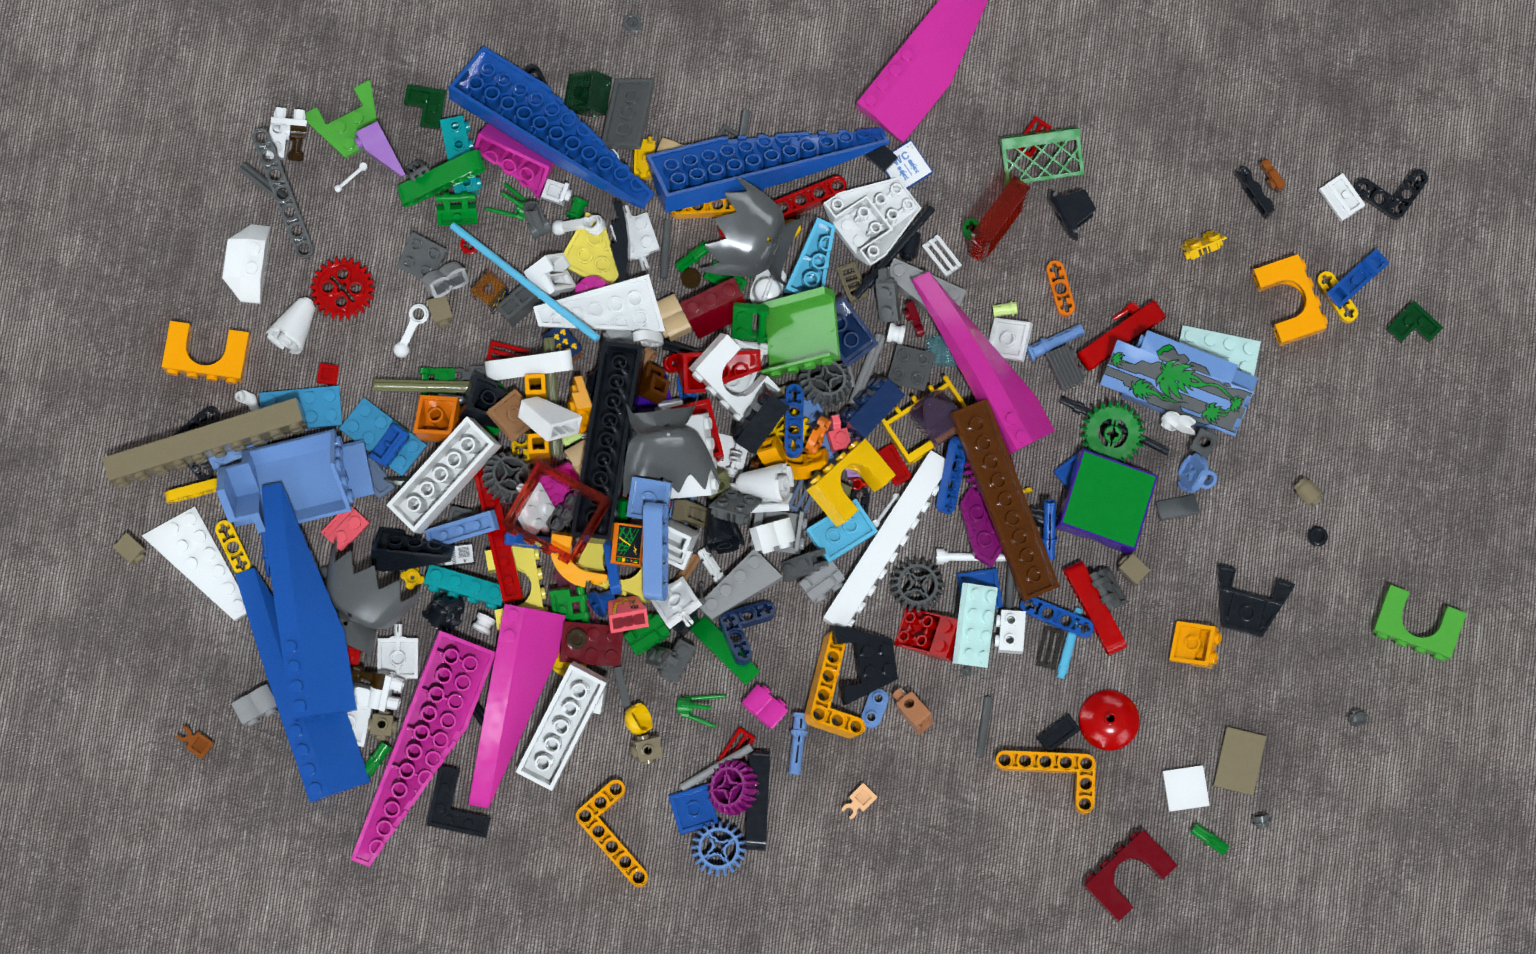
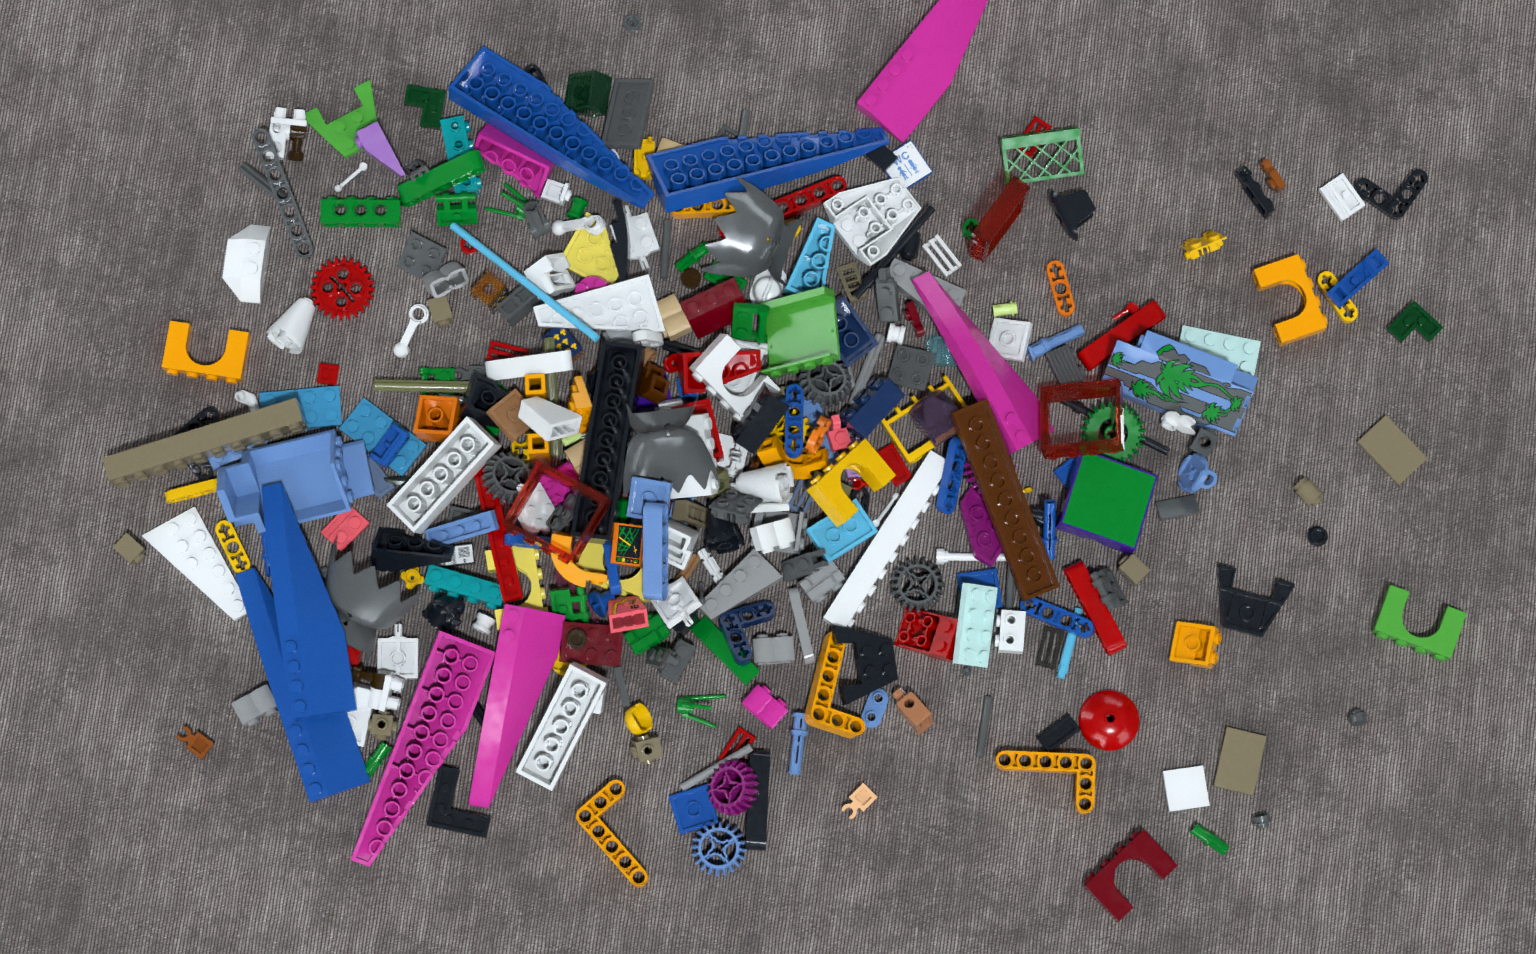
(370, 219): none -> green brick
(773, 650): none -> light grey brick
(801, 625): none -> light grey beam
(1081, 391): none -> clear red window
(1392, 450): none -> dark tan tile

